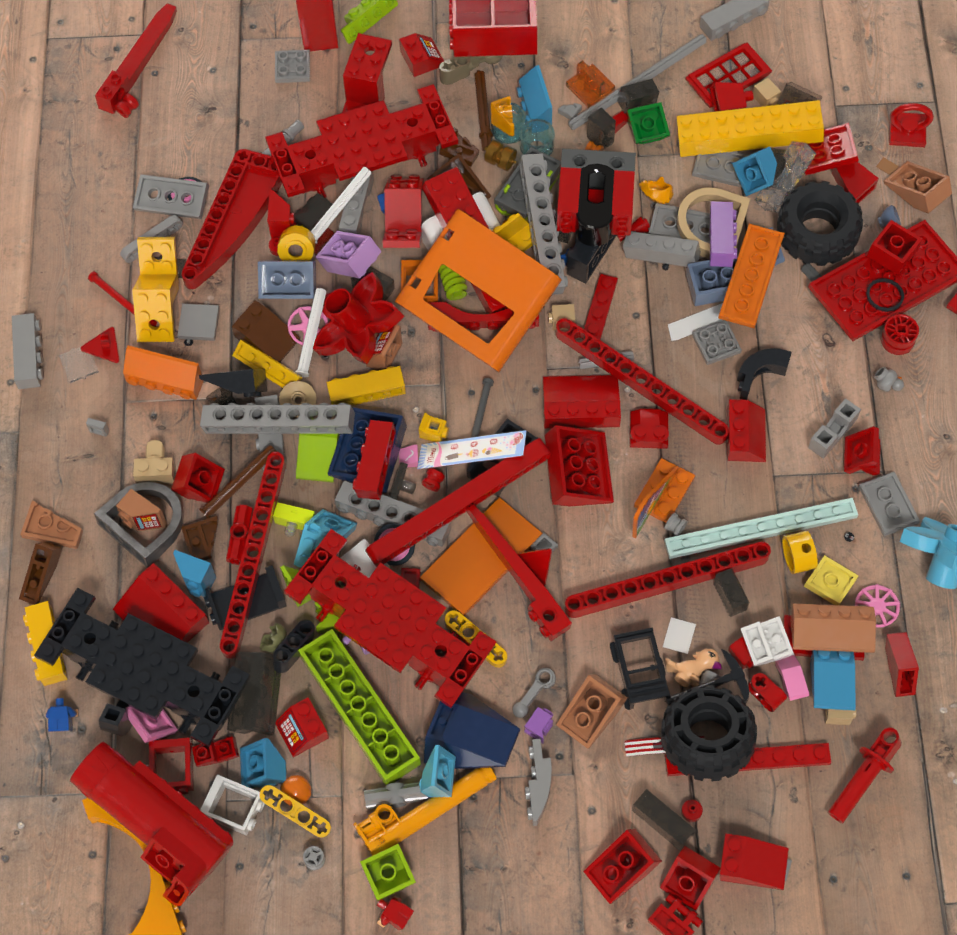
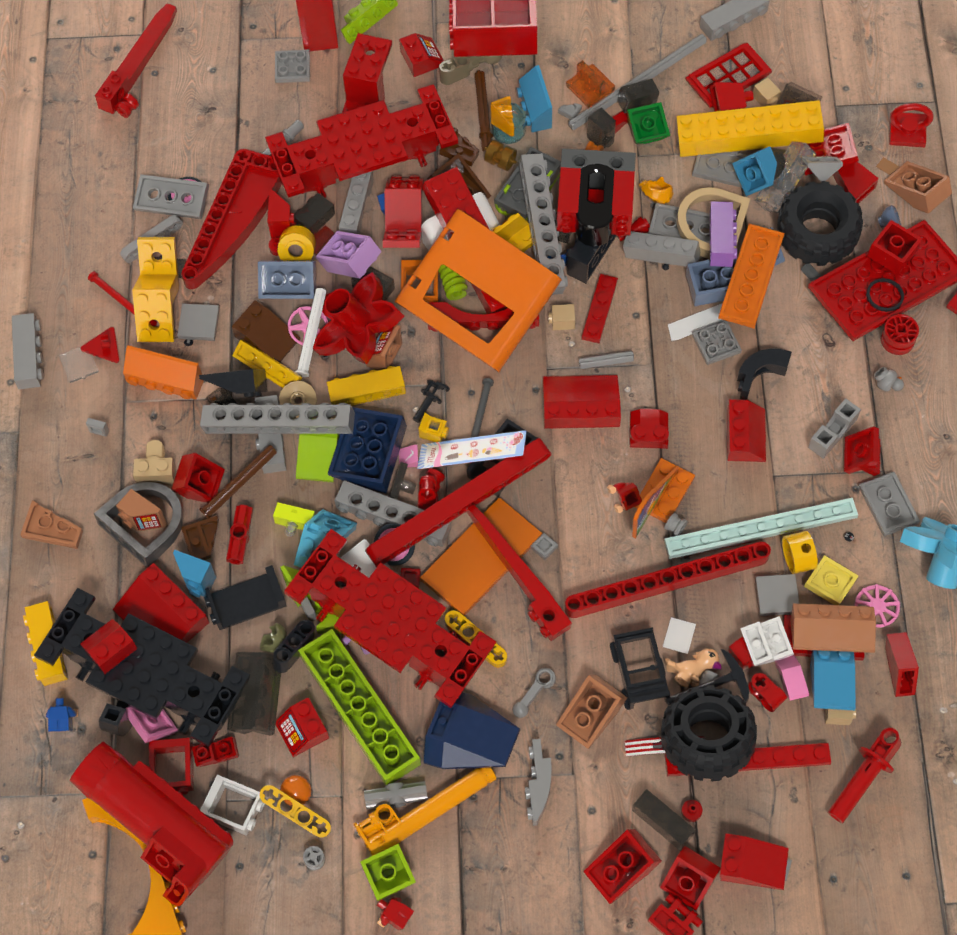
(39, 572): reddish brown slope -> none
(109, 646): none -> red slope
(253, 563): red beam -> none
(261, 764): dark azure slope -> none
(308, 609): none -> light grey tile
(340, 203): white axle -> none
(374, 460): red brick -> none
(427, 492): none -> red piece
(430, 397): none -> black piece
(438, 774): medium azure slope -> none
(537, 131): clear light blue piece -> none
(538, 562): red piece -> none
(539, 724): medium lavender window -> none
(578, 467): red slope -> none
(628, 495): none -> red piece
(645, 389): red beam -> none
(731, 592): clear smoke brick -> none
(776, 594): none -> light grey tile
(823, 166): none -> light grey slope

